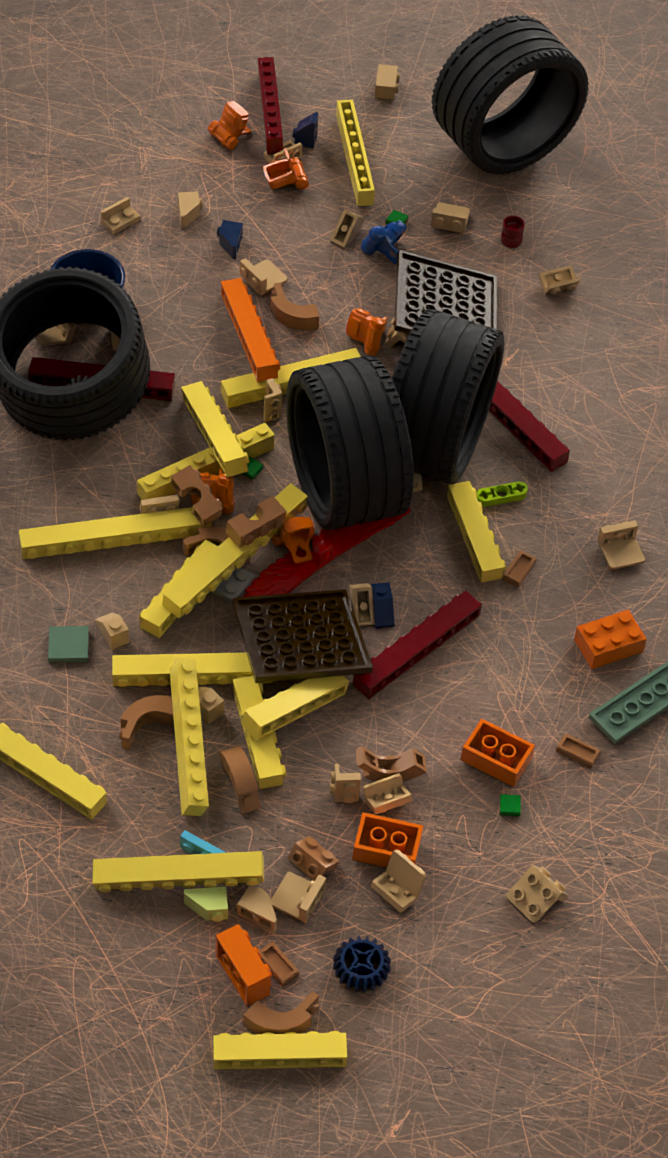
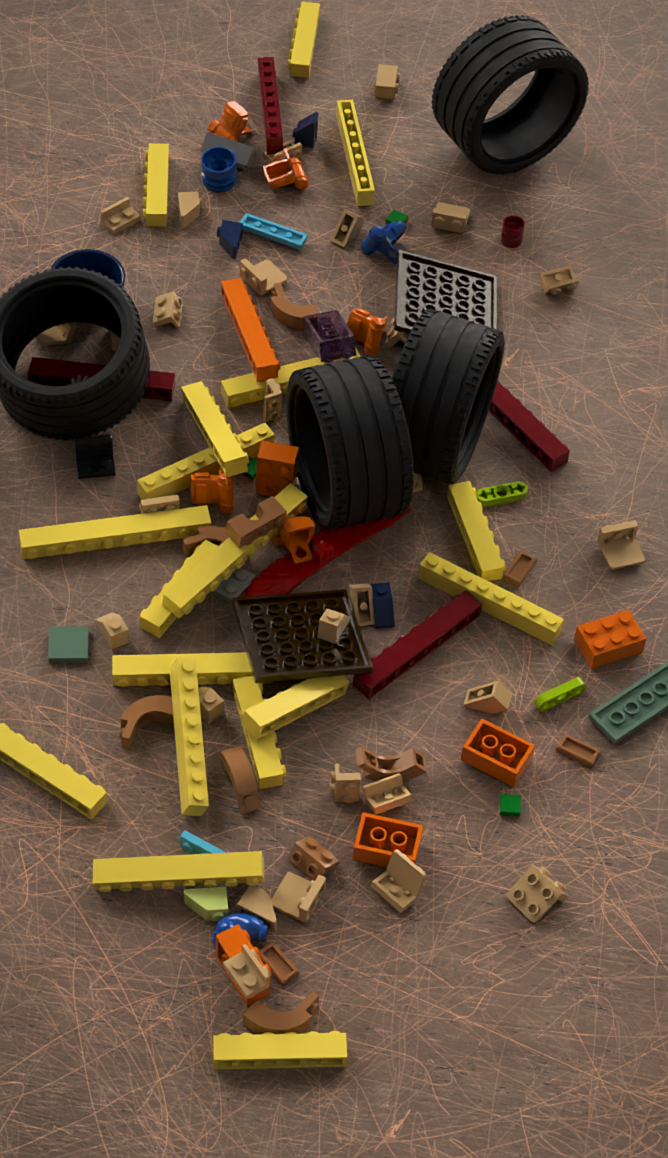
(94, 456): none -> black bracket
(156, 185): none -> light yellow brick
(168, 309): none -> tan bracket
(189, 482): medium nougat arch -> none
(219, 169): none -> blue wheel
(243, 153): none -> light grey brick
(247, 972): none -> tan bracket
(250, 923): none -> blue animal
(274, 231): none -> medium azure plate
(276, 468): none -> orange brick
(304, 41): none -> light yellow brick
(329, 336): none -> brick
(332, 625): none -> tan slope
(358, 974): dark blue gear -> none
(488, 698): none -> tan slope
(493, 598): none -> light yellow brick
(560, 694): none -> lime beam

